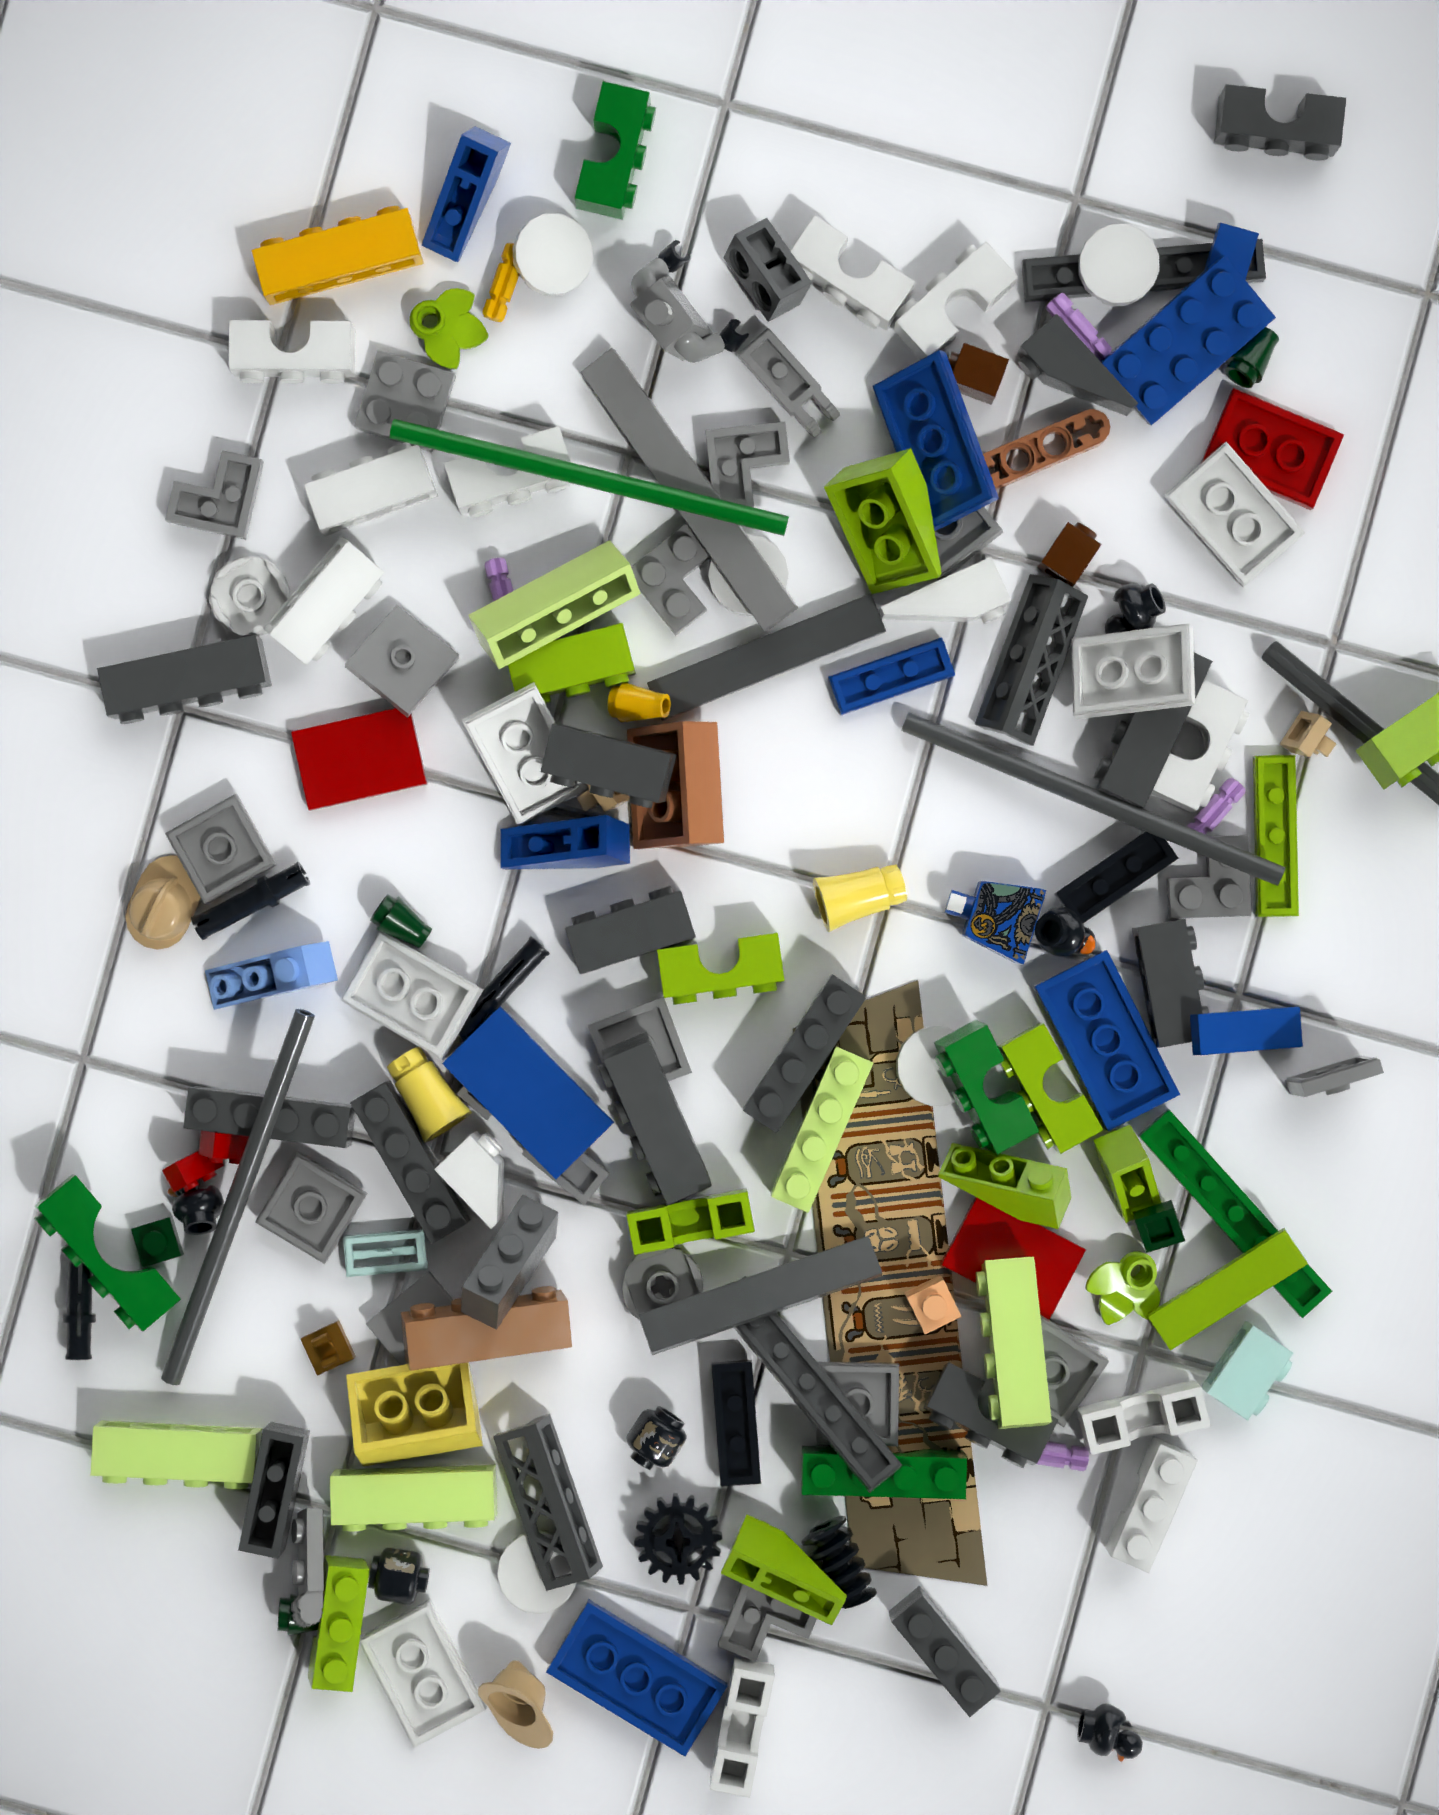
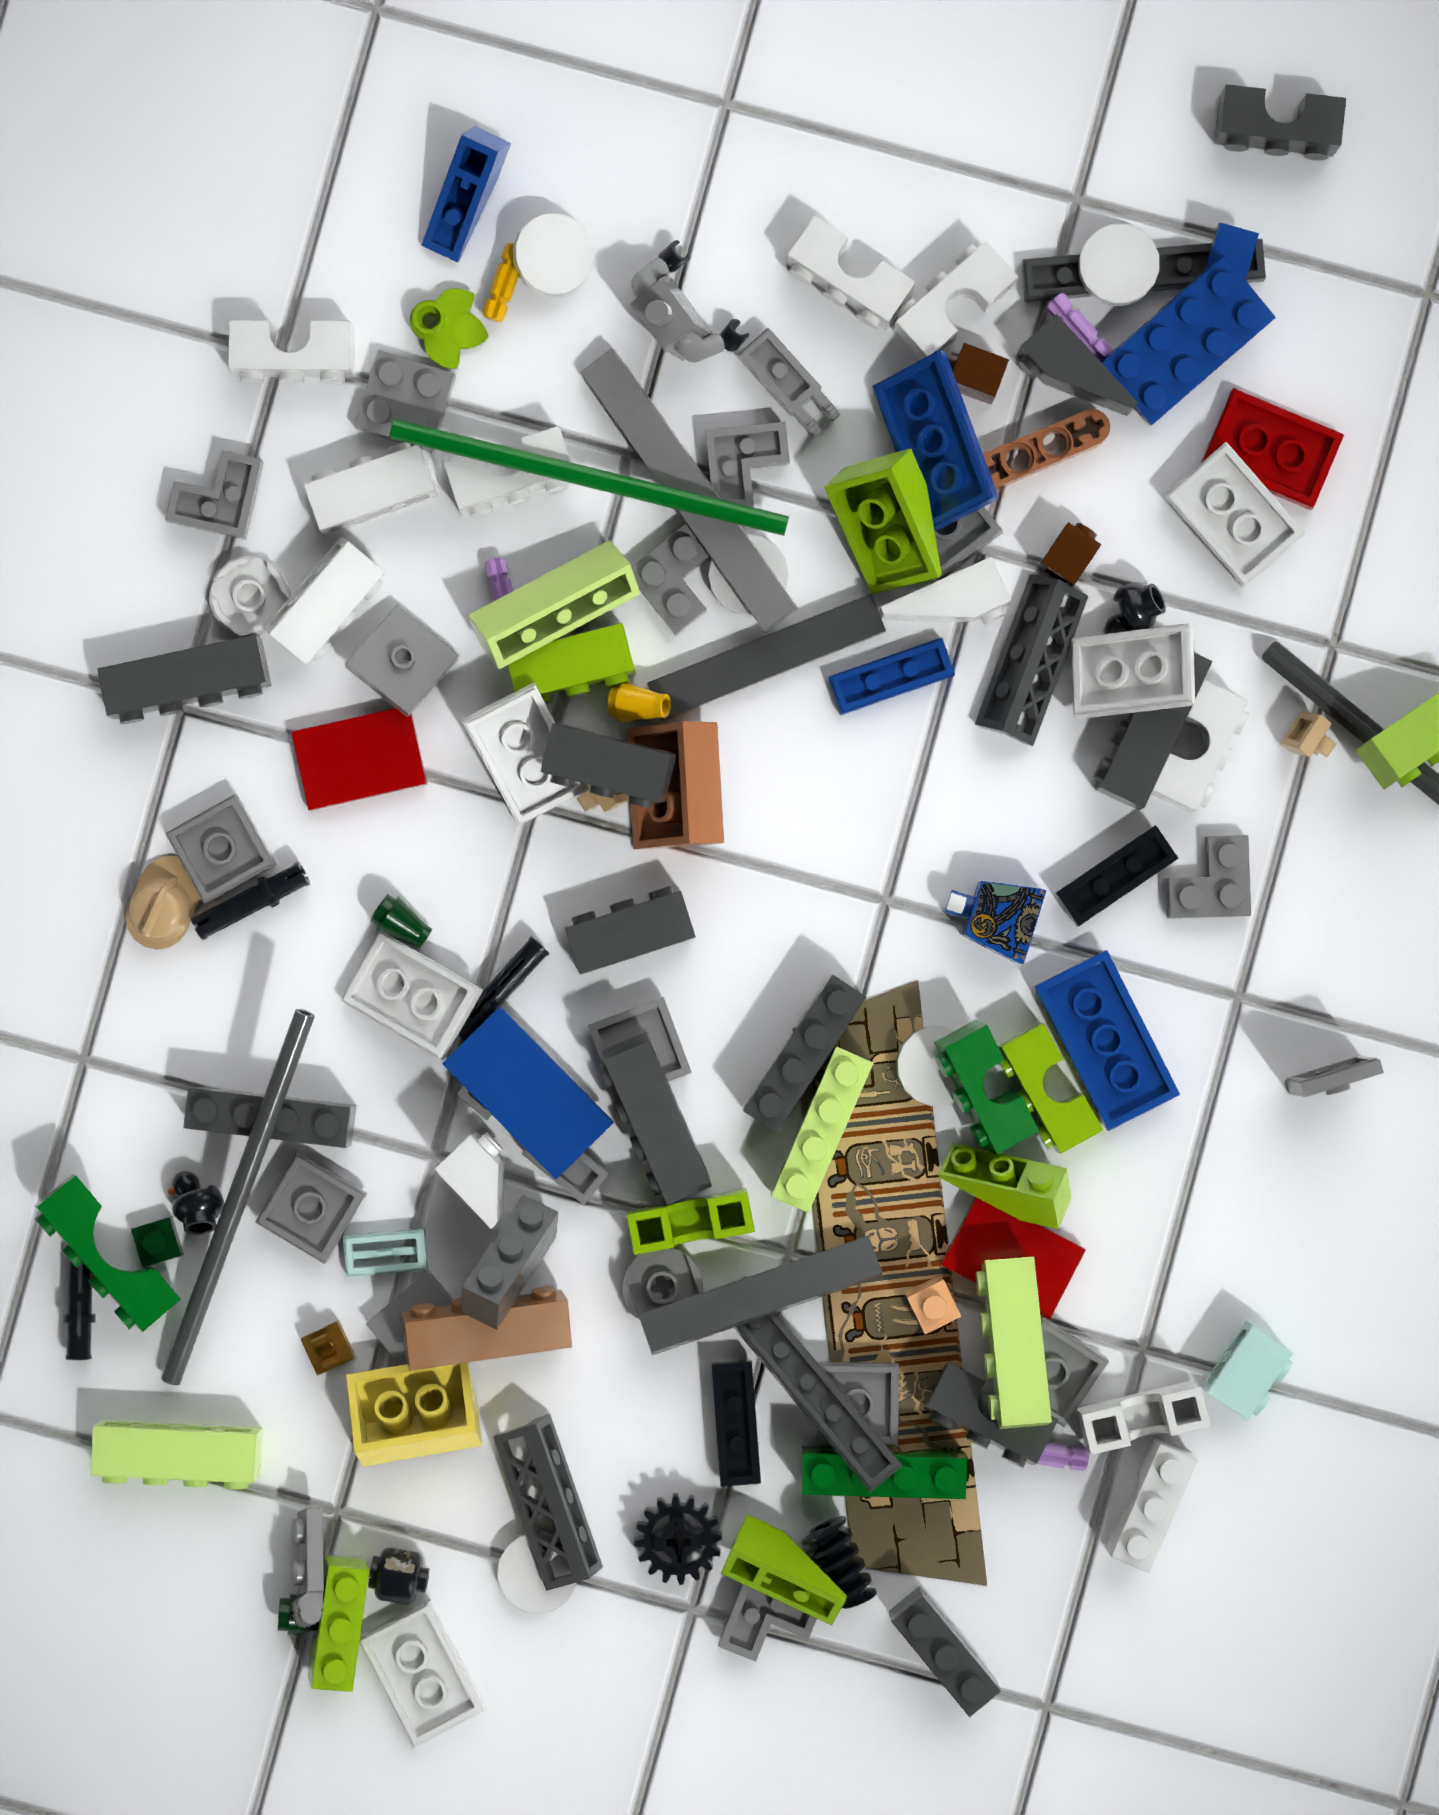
(189, 1170): red piece -> none
(222, 1146): red piece -> none
(271, 975): light blue slope -> none
(274, 1490): dark grey brick -> none
(337, 255): yellow brick -> none
(410, 1161): dark grey brick -> none
(413, 1496): yellowish green brick -> none
(427, 1094): light yellow plant -> none
(518, 1704): tan piece -> none
(567, 844): blue slope -> none
(608, 185): green arch -> none
(636, 1677): blue plate -> none
(656, 1438): black head -> none
(741, 1727): white arch -> none
(757, 967): lime arch -> none
(767, 269): dark grey brick -> none
(858, 894): light yellow plant -> none
(1064, 933): black animal -> none
(1093, 799): dark grey piece -> none
(1101, 1732): black animal -> none
(1122, 1292): lime plate -> none
(1127, 1171): lime slope -> none
(1159, 1226): dark green plate -> none
(1169, 979): dark grey brick -> none
(1218, 806): lavender axle -> none
(1226, 1203): green plate -> none
(1227, 1288): lime tile -> none
(1246, 1030): blue tile -> none
(1250, 361): dark green cone -> none
(1276, 832): lime tile -> none

